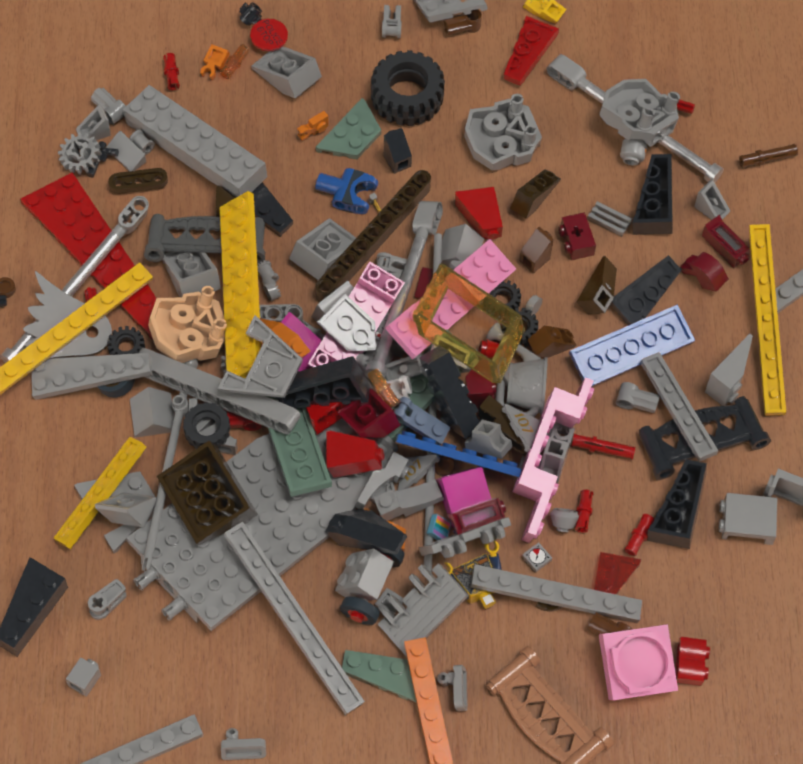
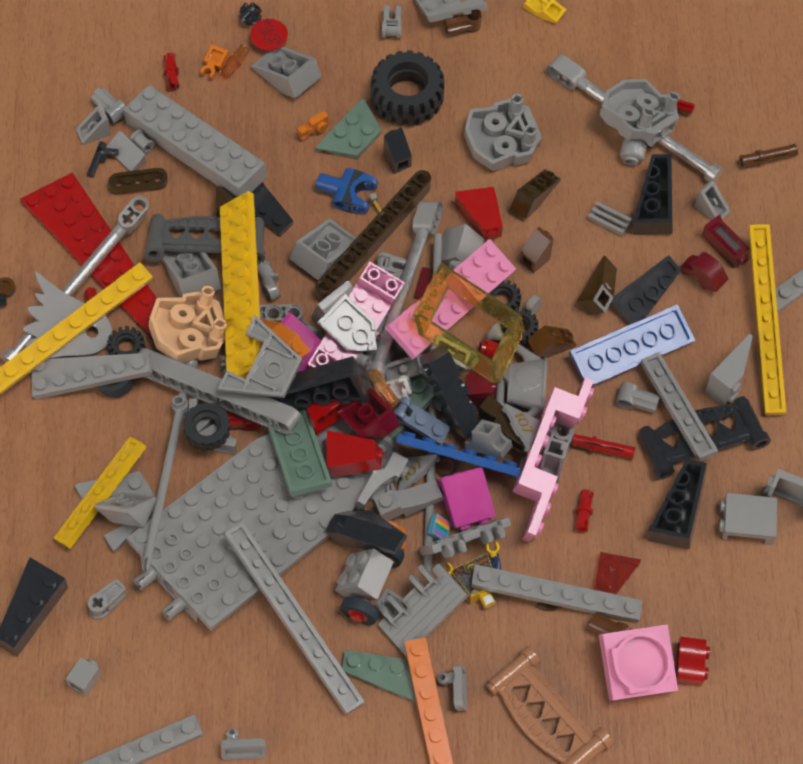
(89, 153): light grey gear -> none
(152, 412): light grey slope -> none
(206, 493): dark brown slope -> none
(477, 515): dark red window -> none
(531, 45): red wing -> none
(537, 557): tile -> none
(564, 519): light grey cone -> none
(577, 236): dark red brick -> none
(639, 535): red pin -> none

